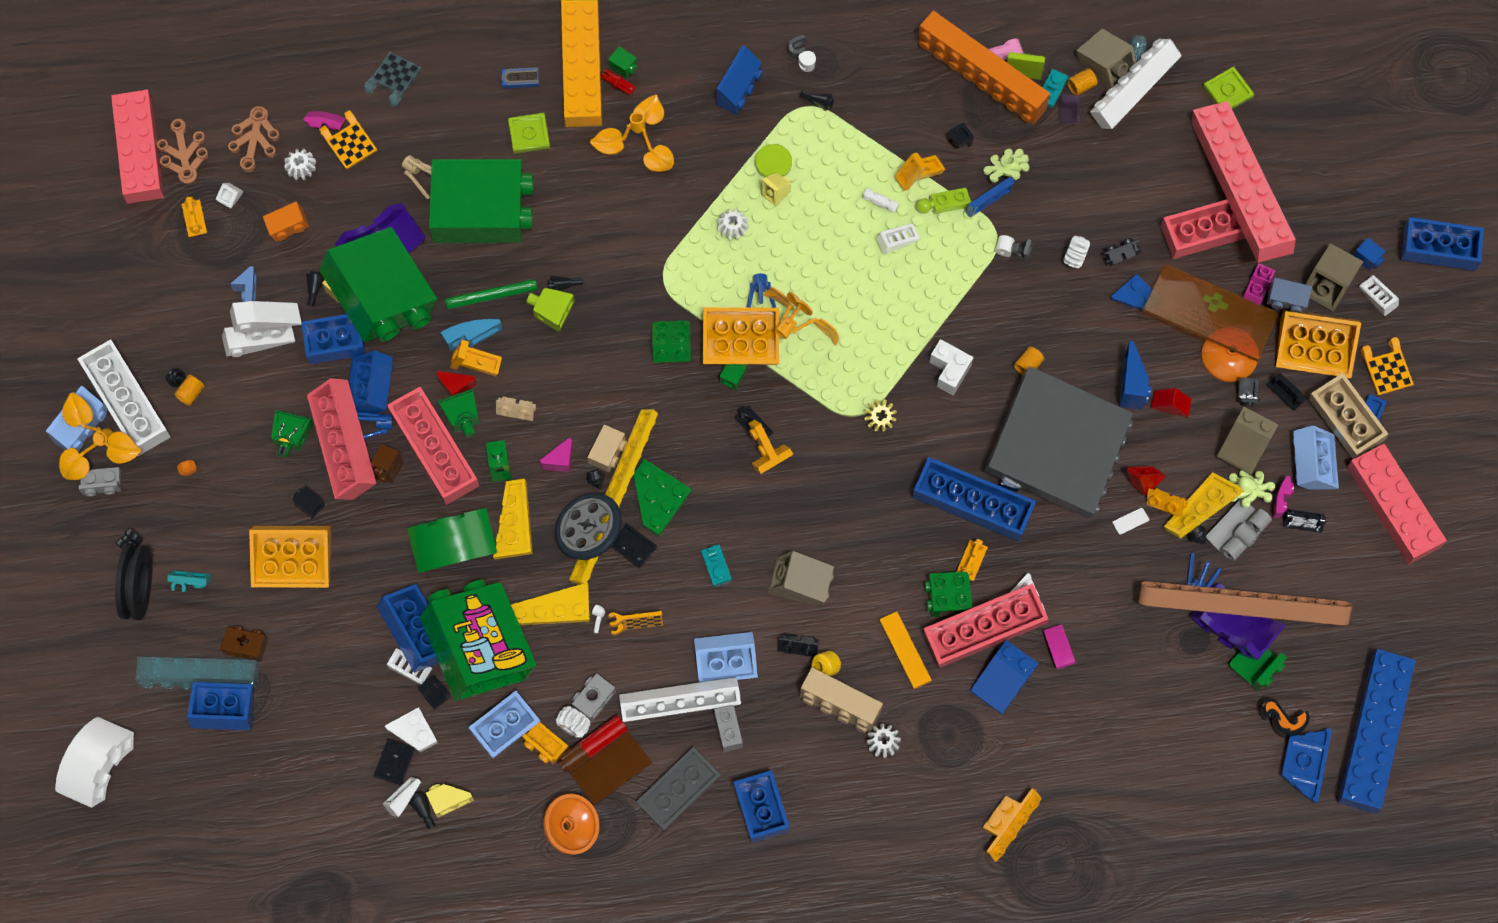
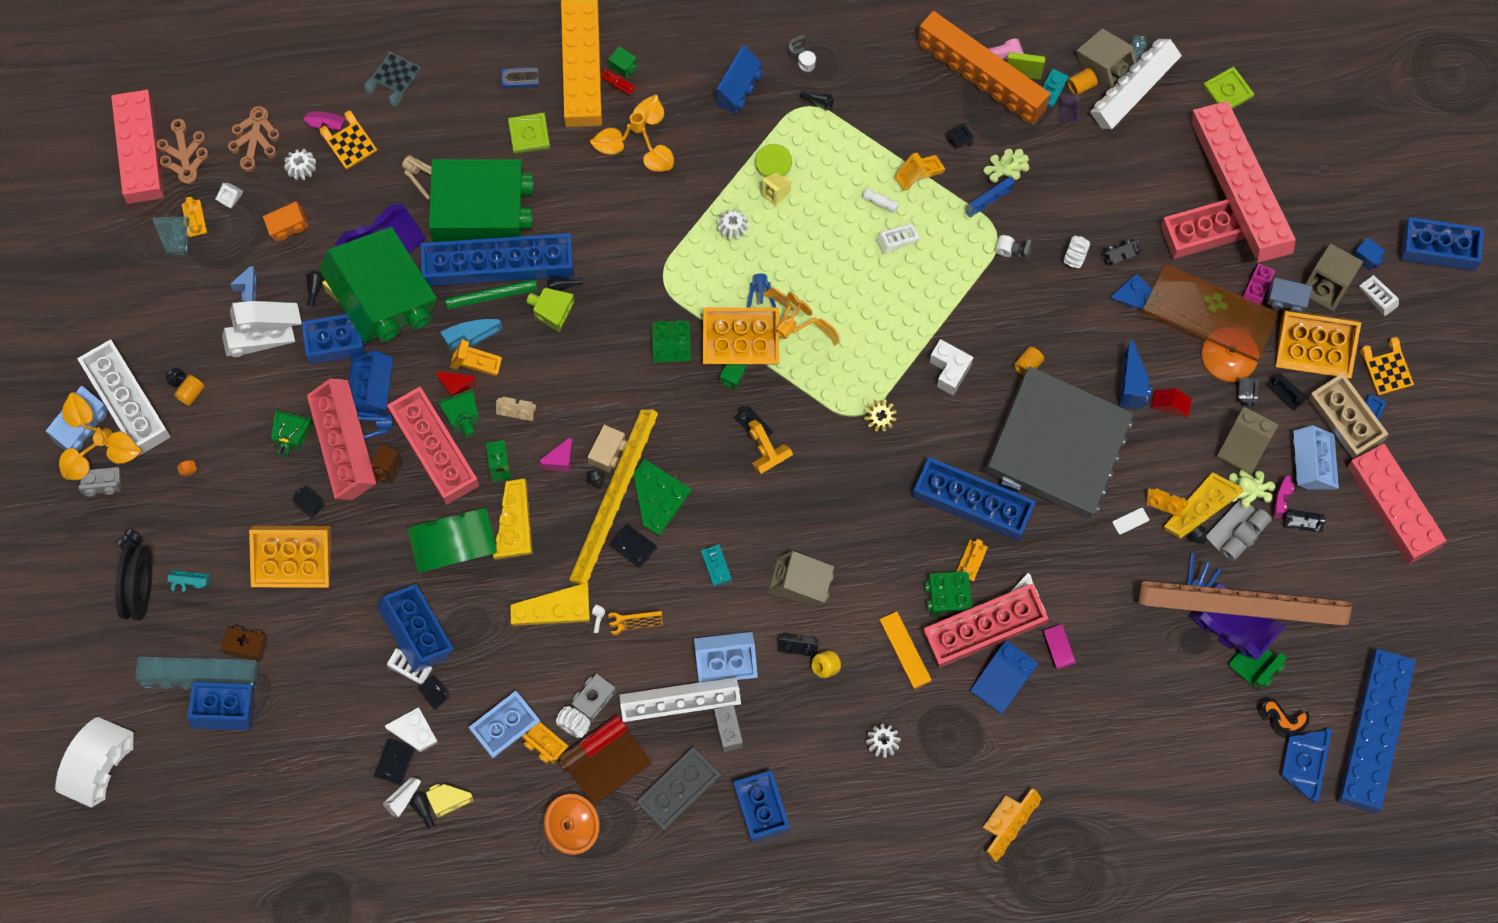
(173, 233): none -> clear light blue wing
(477, 639): green brick -> none
(497, 259): none -> blue brick
(593, 548): wedge -> none
(840, 700): tan brick -> none
(945, 201): lime plate -> none
(1145, 477): red slope -> none

